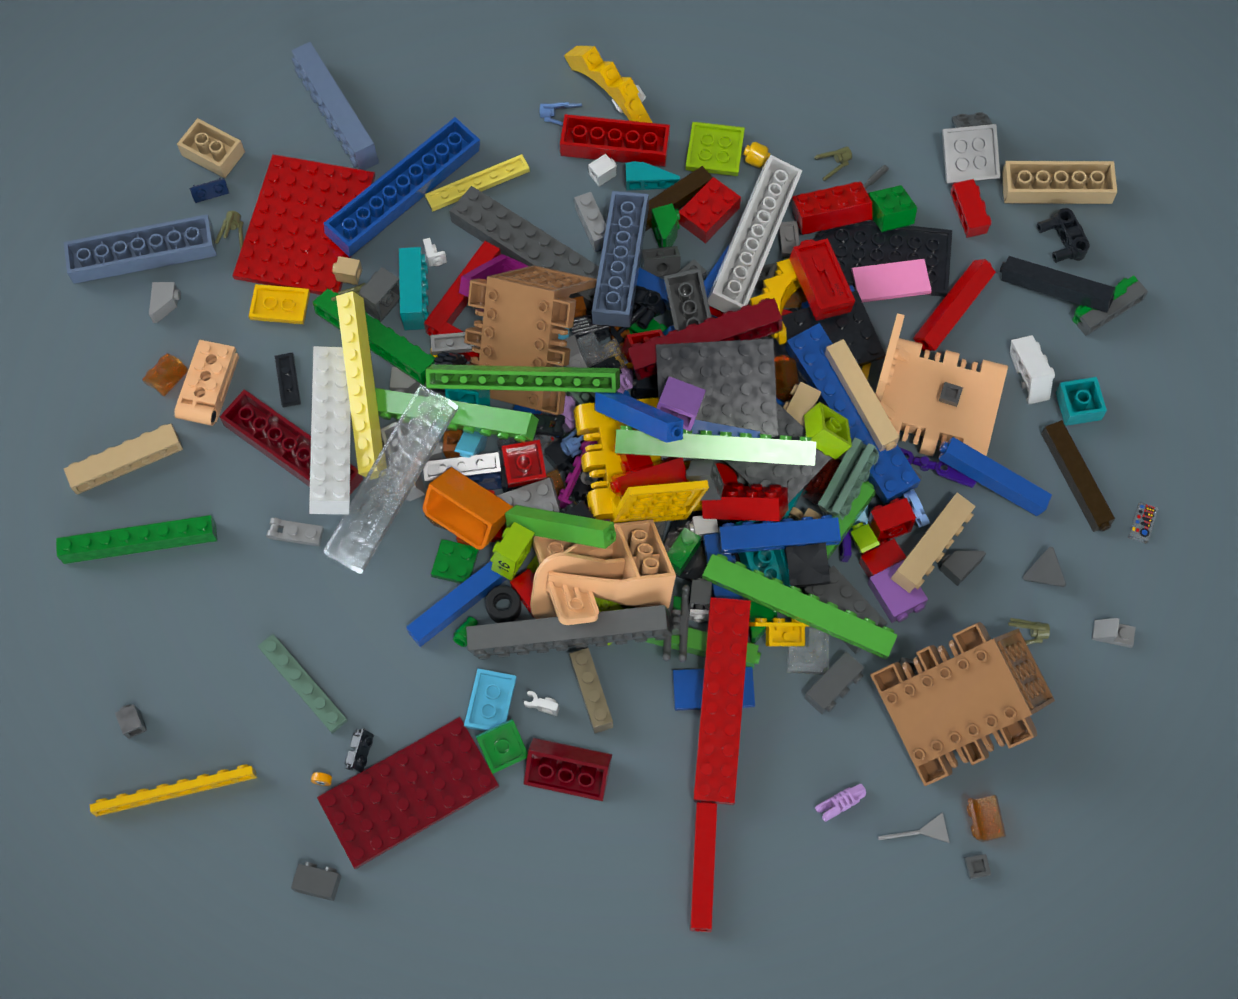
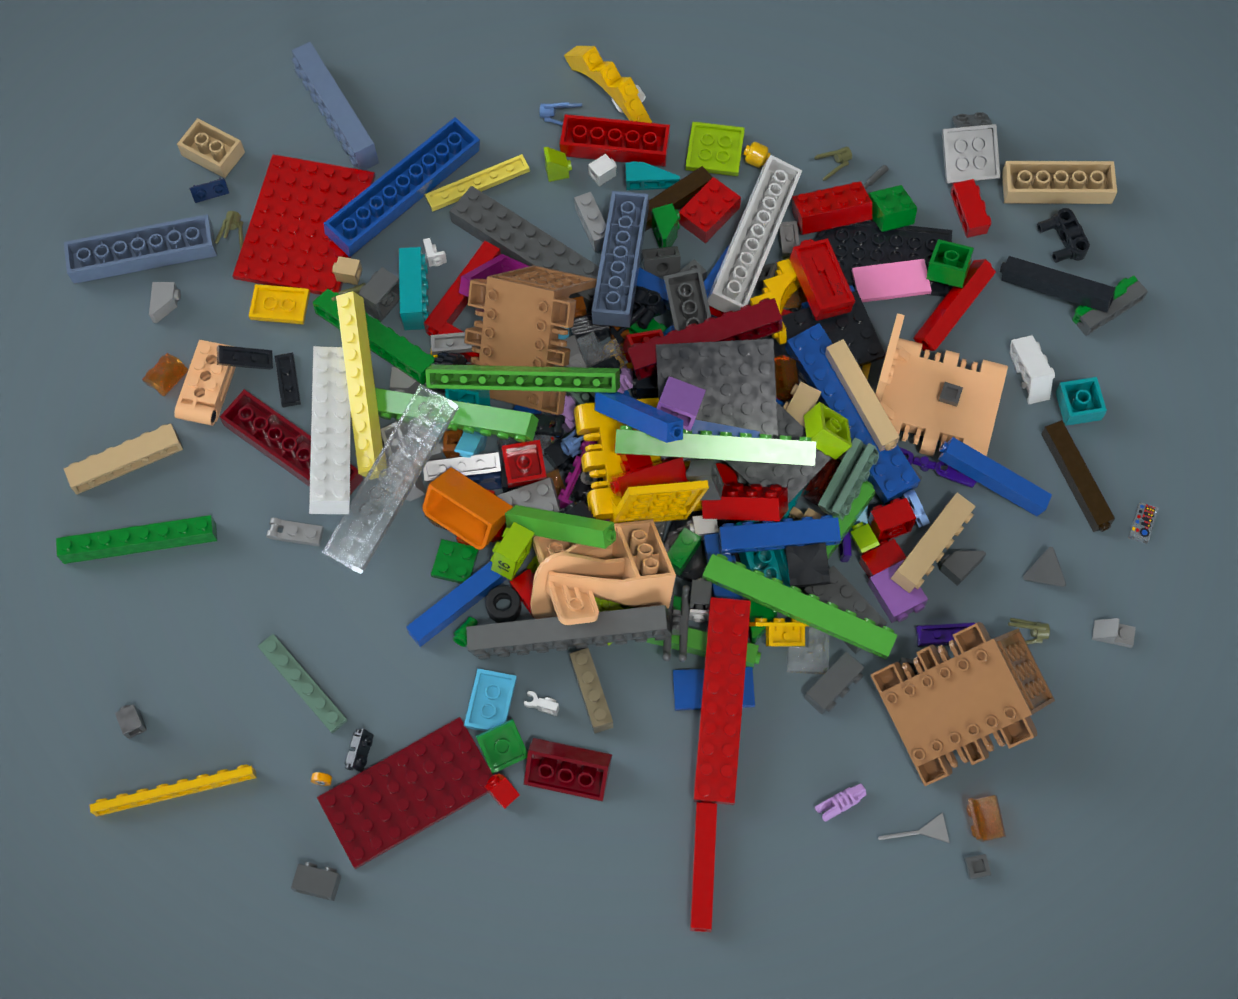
(244, 357): none -> black tile
(501, 790): none -> red brick
(556, 164): none -> lime slope
(938, 634): none -> dark purple tile
(950, 263): none -> green brick

